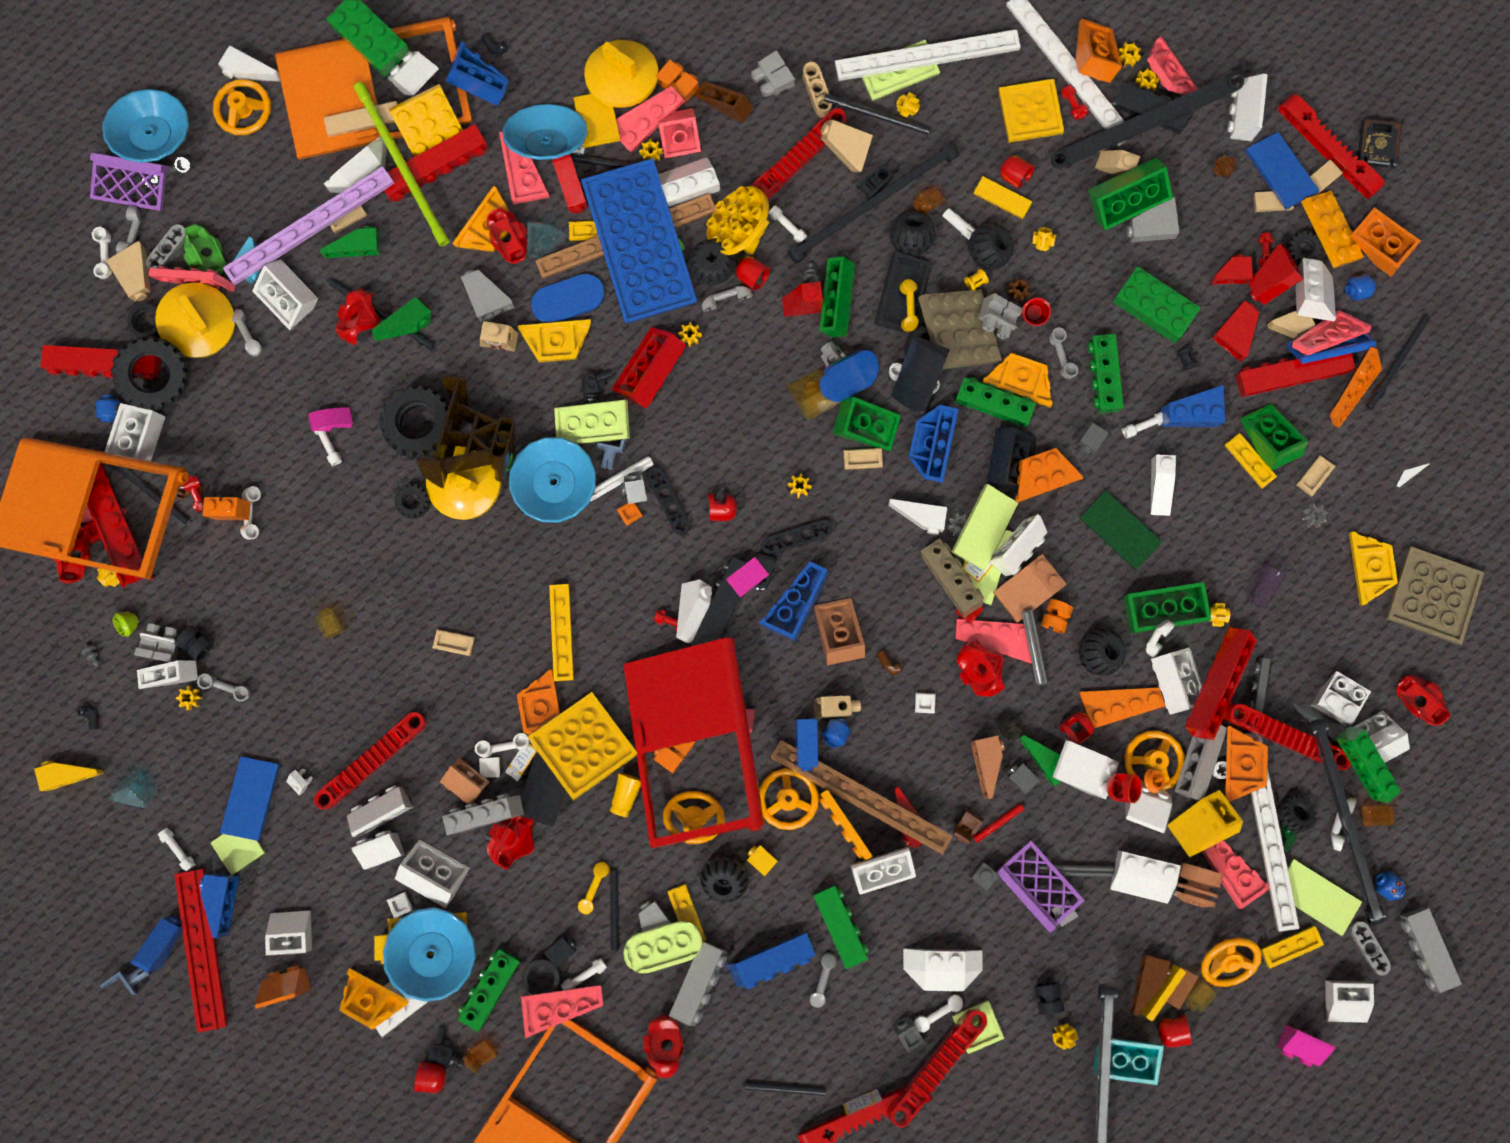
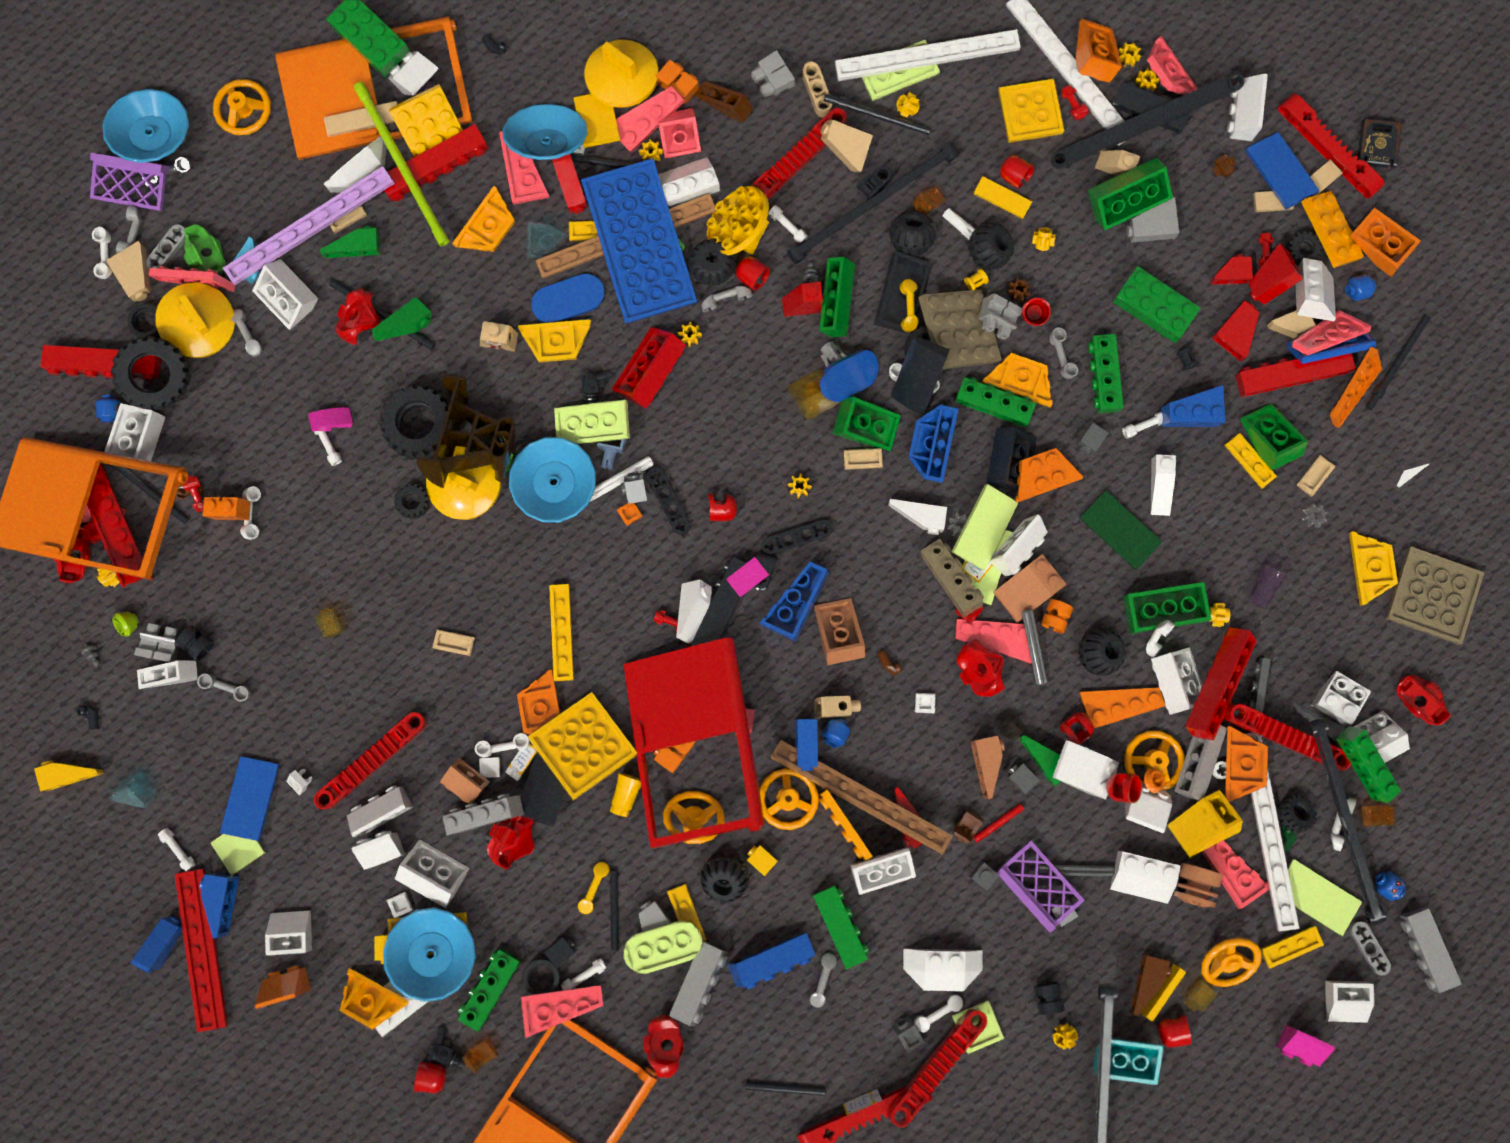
(129, 980): sand blue bracket -> none
(194, 698): yellow gear -> none
(243, 67): white slope -> none
(475, 76): blue wedge -> none
(485, 296): light grey slope -> none
(500, 221): red piece -> none
(1182, 990): nougat sticker -> none

